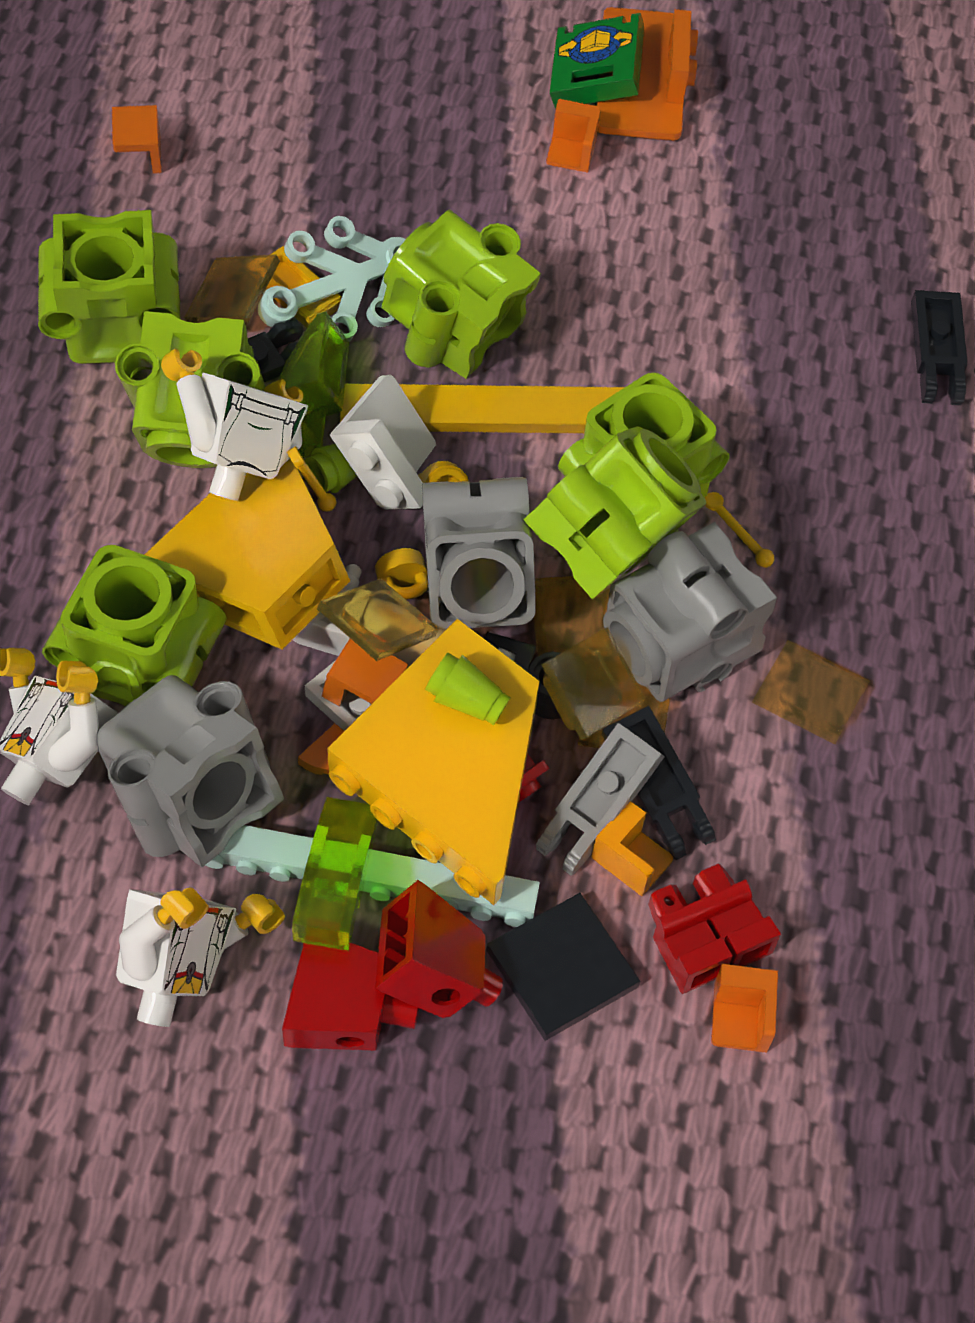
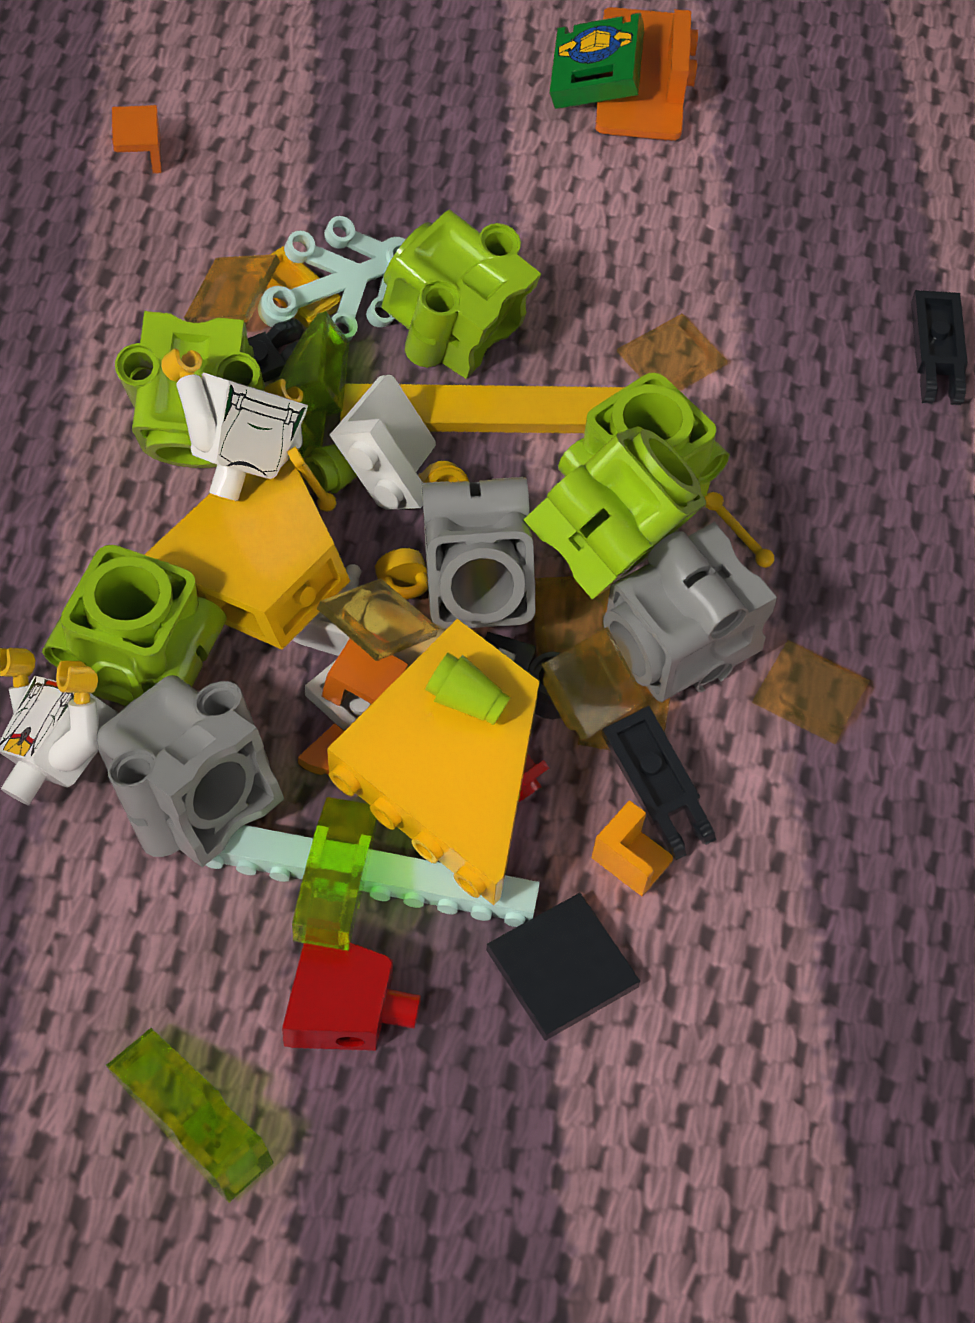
(101, 280): lime piece -> none
(176, 943): torso -> none
(191, 1114): none -> clear neon green slope
(432, 955): red torso -> none
(574, 135): orange panel -> none
(600, 794): light grey hinge -> none
(673, 351): none -> clear yellow piece
(710, 931): red hips -> none
(744, 1008): orange panel -> none

